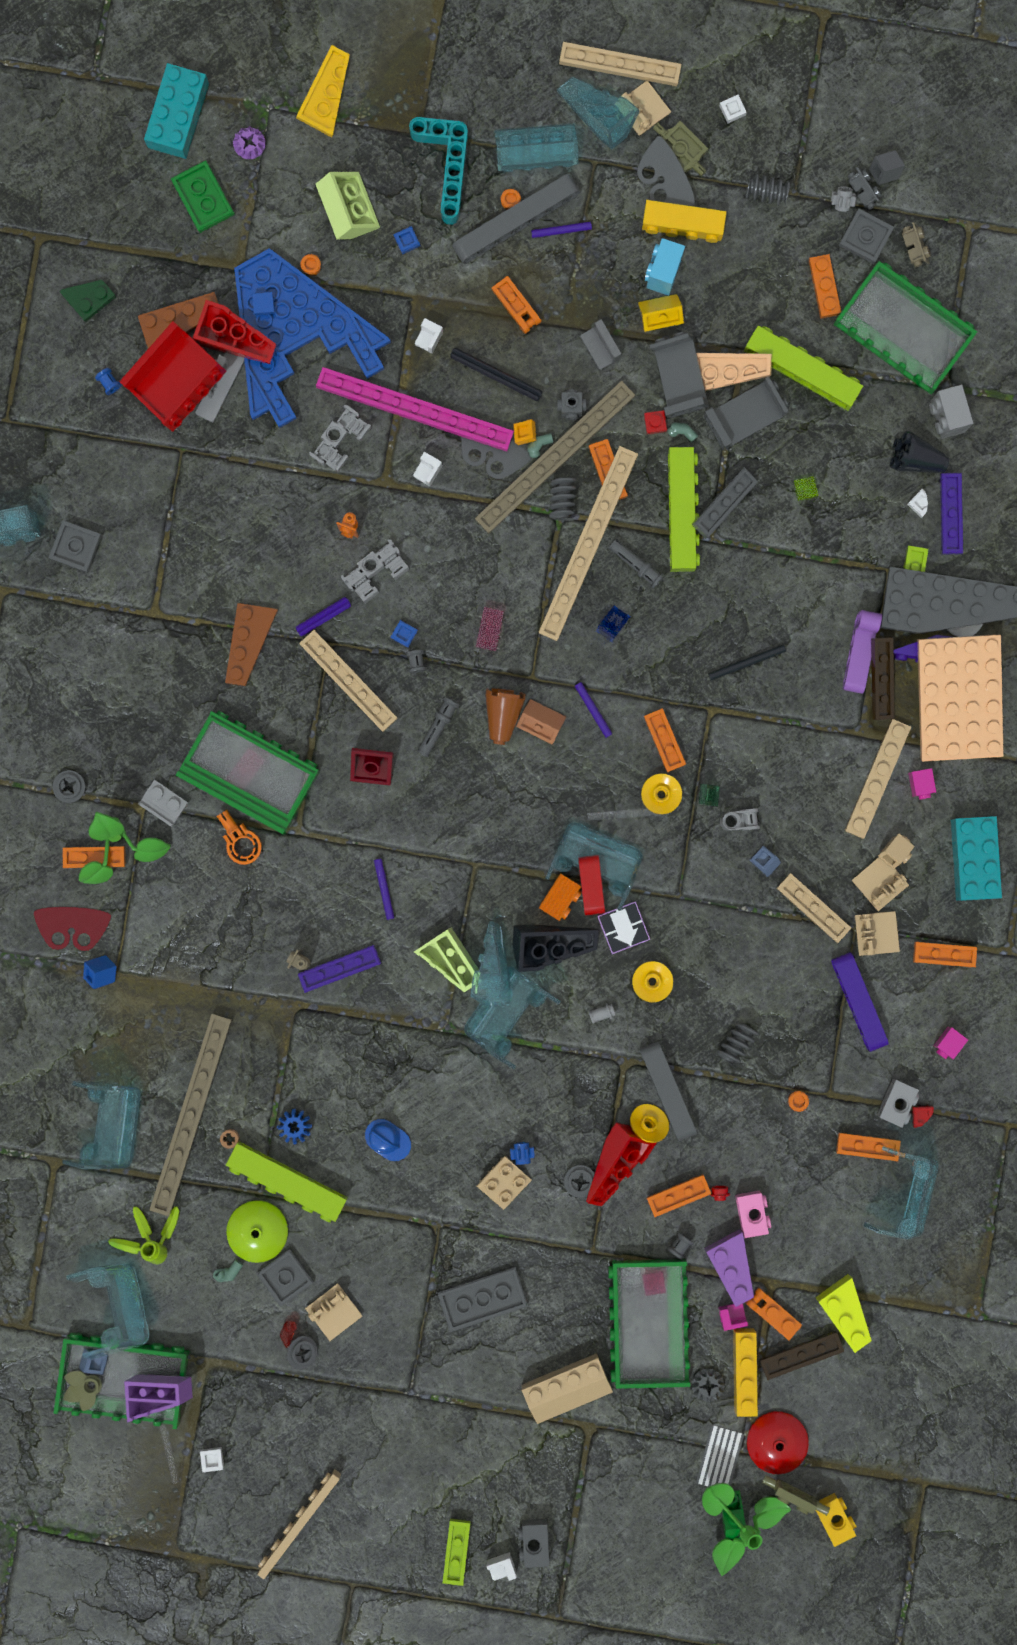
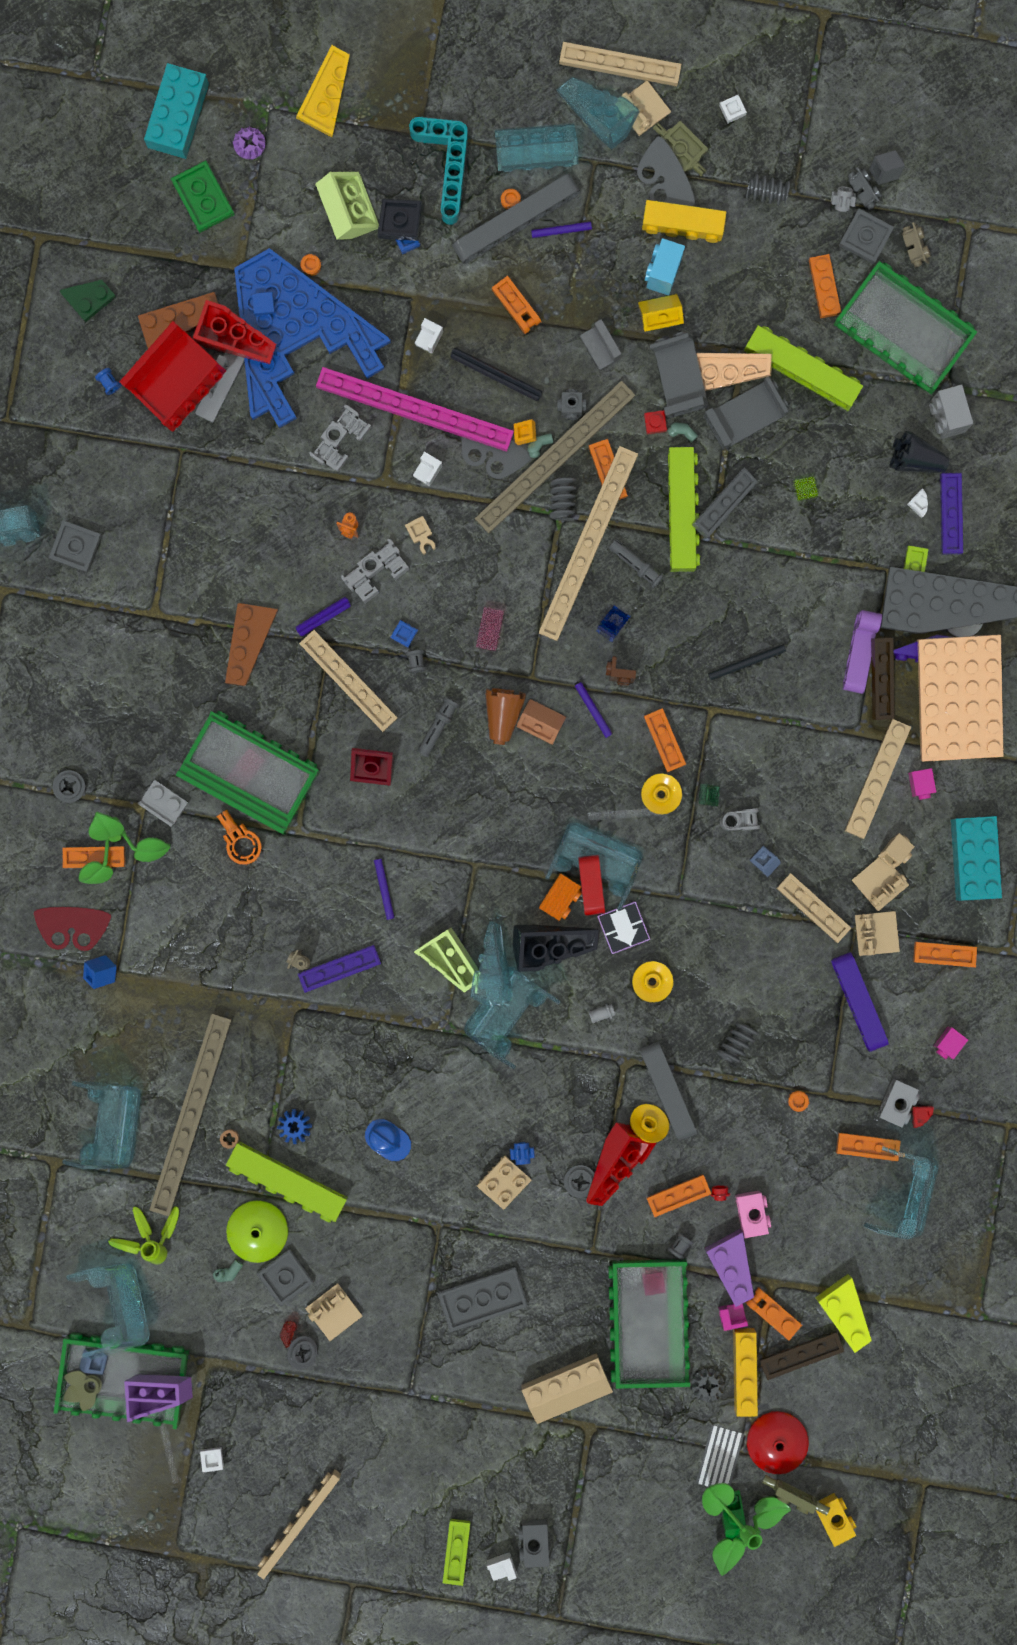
(399, 219): none -> black tile
(420, 532): none -> tan plate
(621, 676): none -> reddish brown bracket

